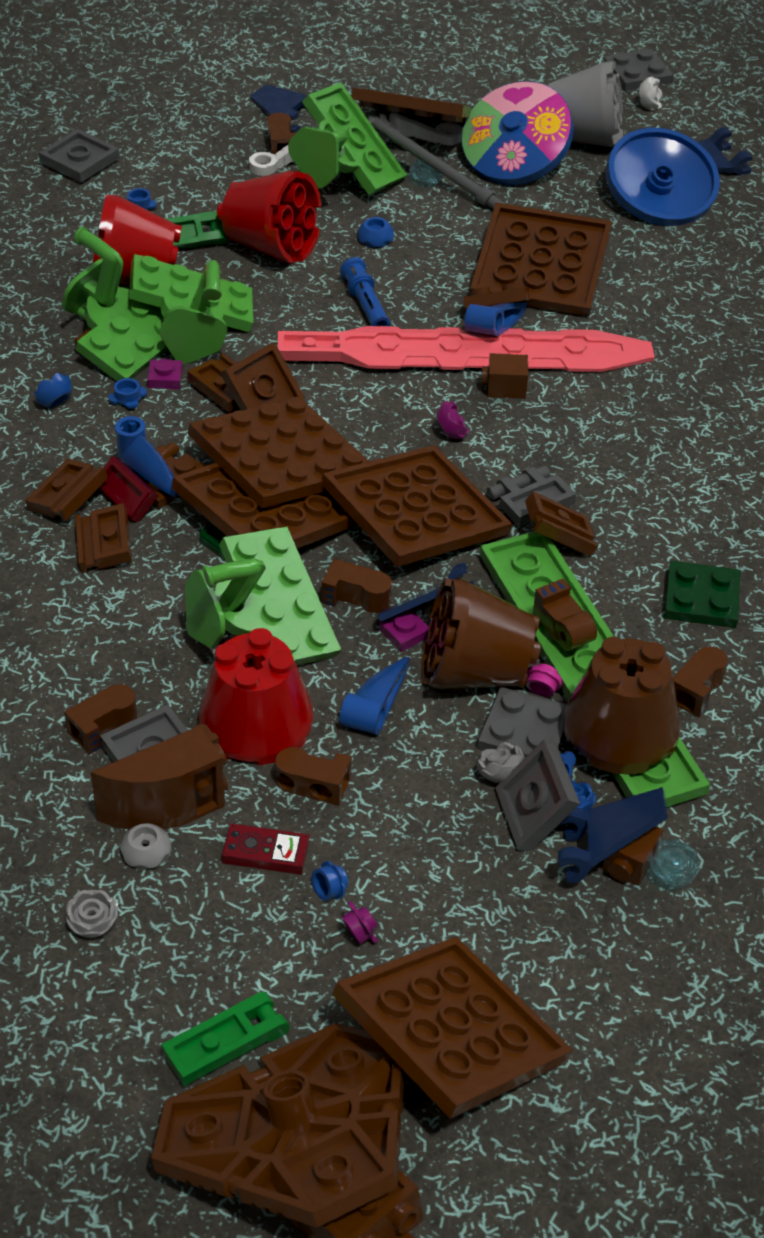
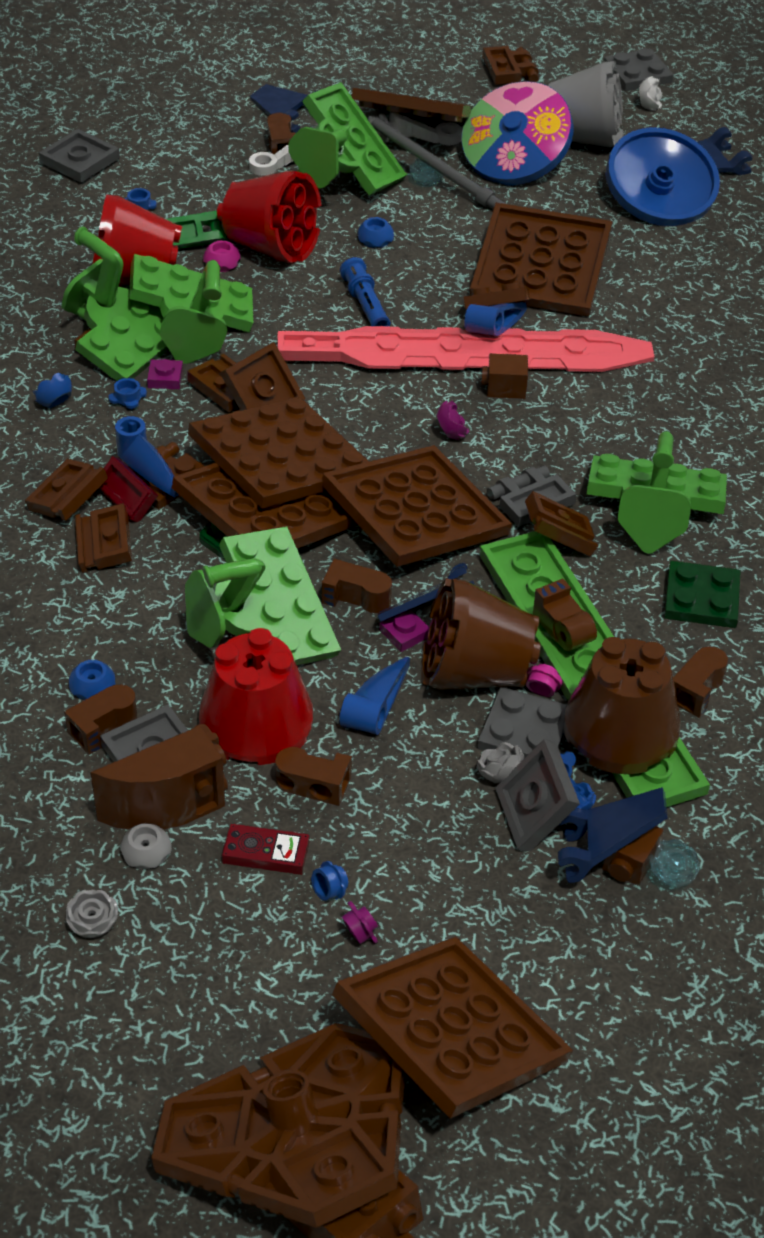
(90, 678): none -> blue plate
(224, 253): none -> dark pink plate
(224, 1038): green plate -> none
(508, 65): none -> reddish brown plate
(658, 495): none -> bright green plate

